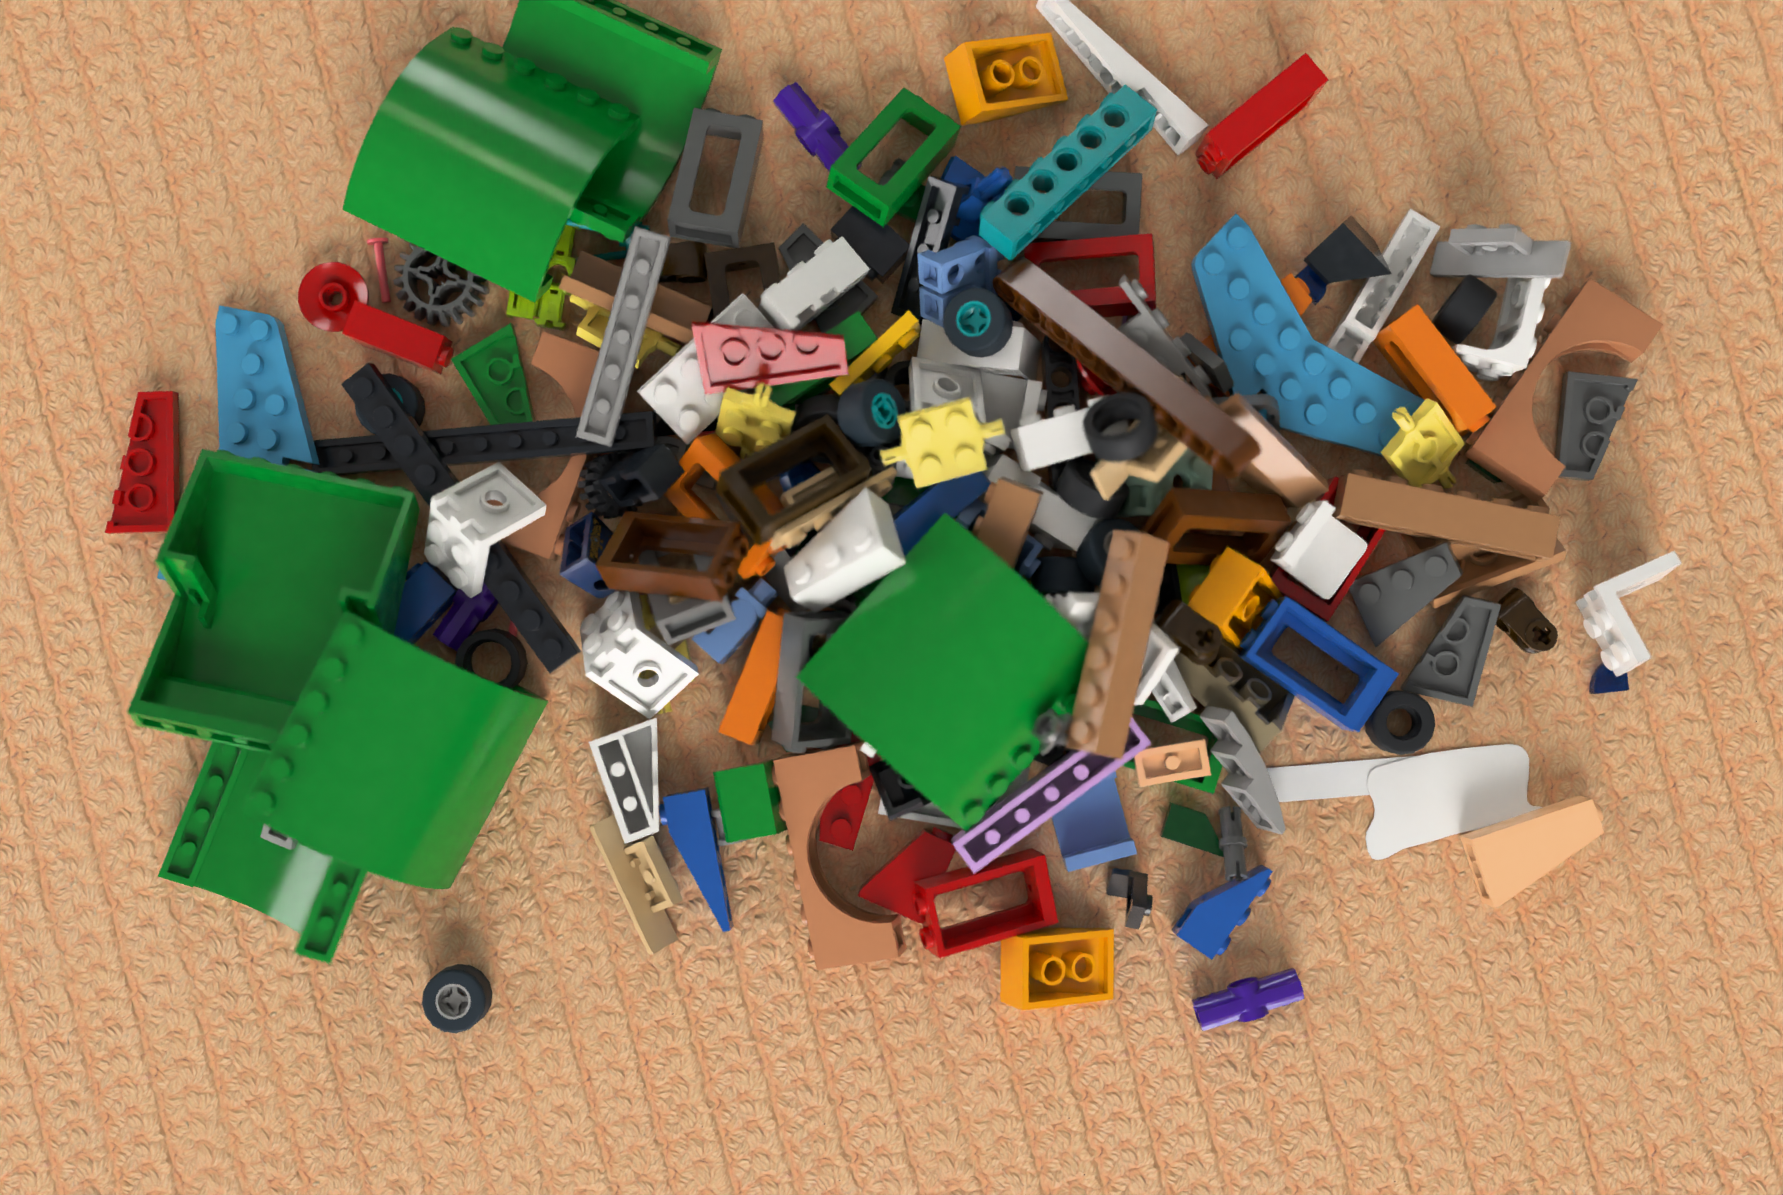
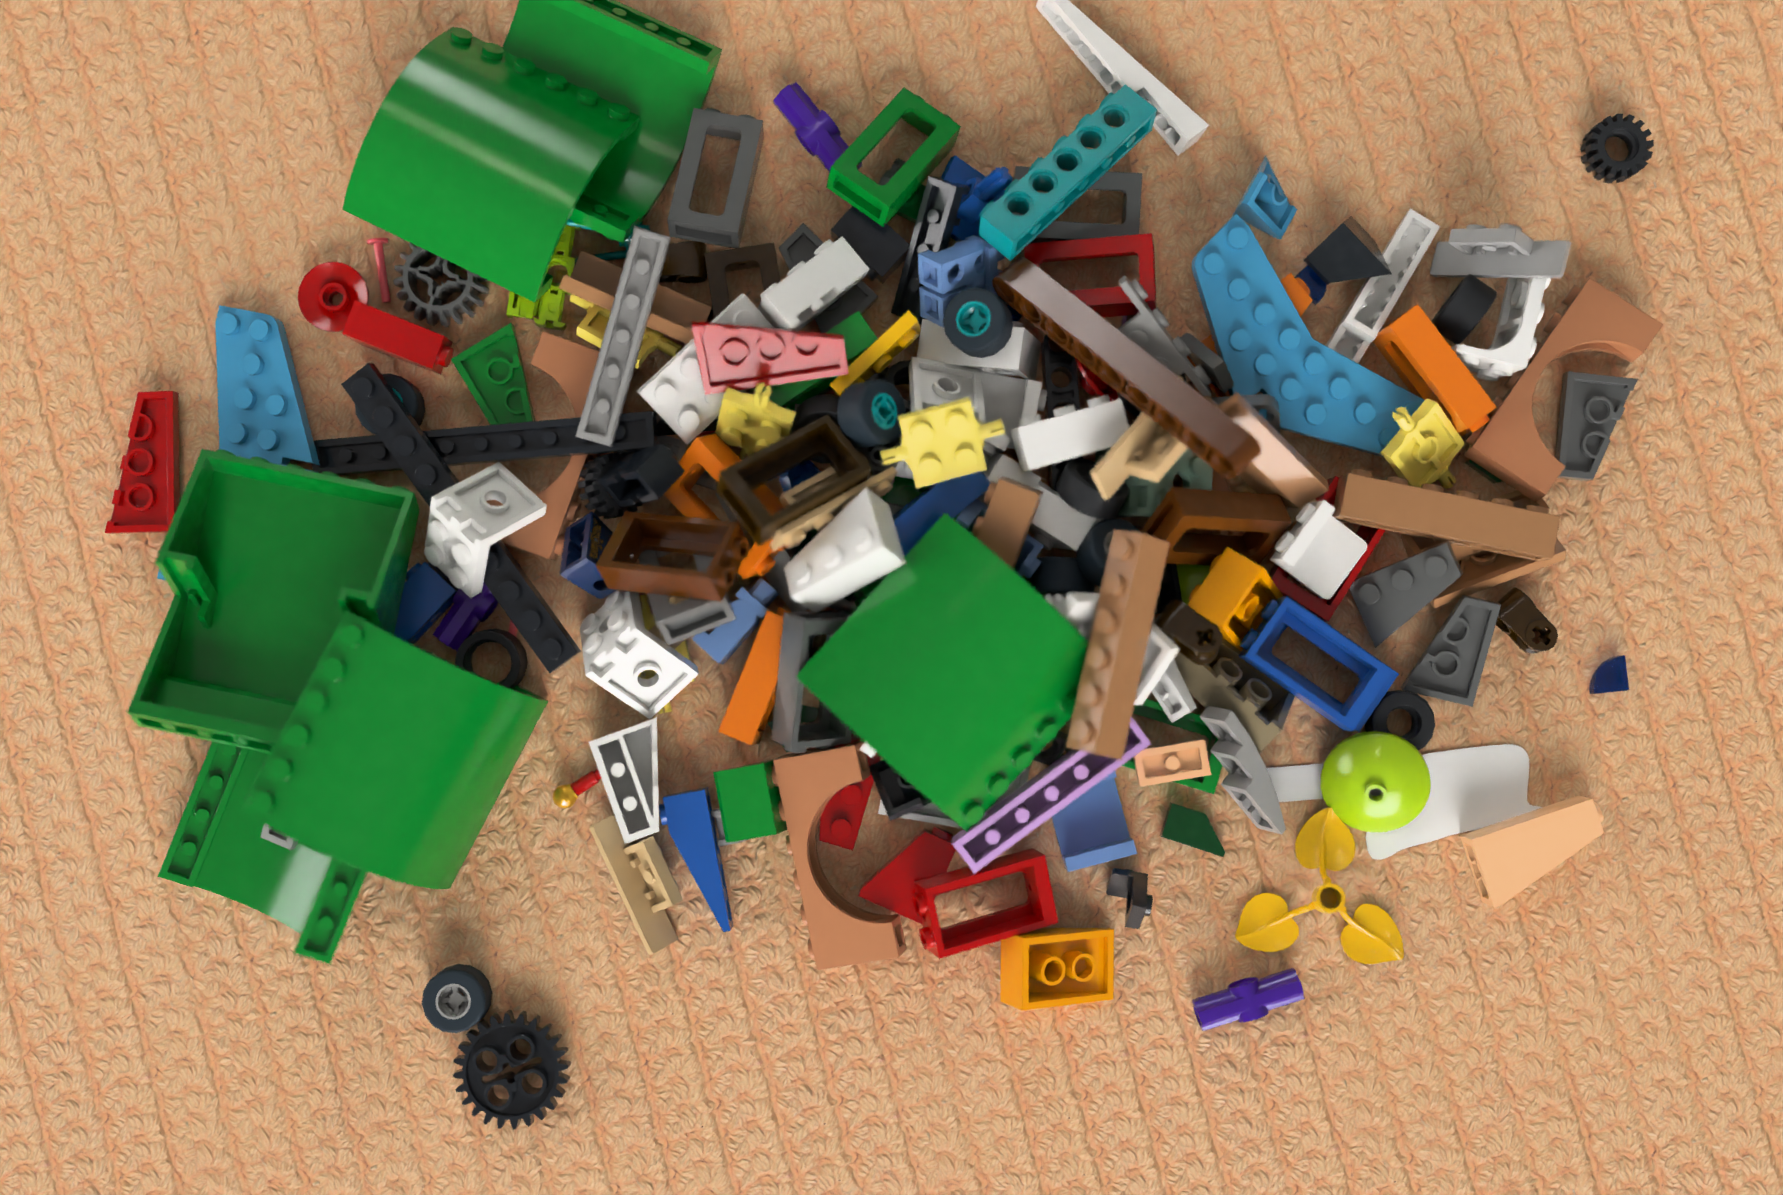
(523, 1098): none -> black gear
(567, 794): none -> piece
(1005, 77): light orange slope -> none
(1051, 730): flat silver plate -> none
(1124, 445): black tyre -> none
(1215, 914): blue slope -> none
(1233, 843): dark grey pin -> none
(1260, 116): red piece -> none
(1265, 203): none -> dark azure slope
(1322, 844): none -> yellow plant
(1373, 762): none -> lime dish
(1608, 620): white bracket -> none
(1630, 134): none -> black tyre

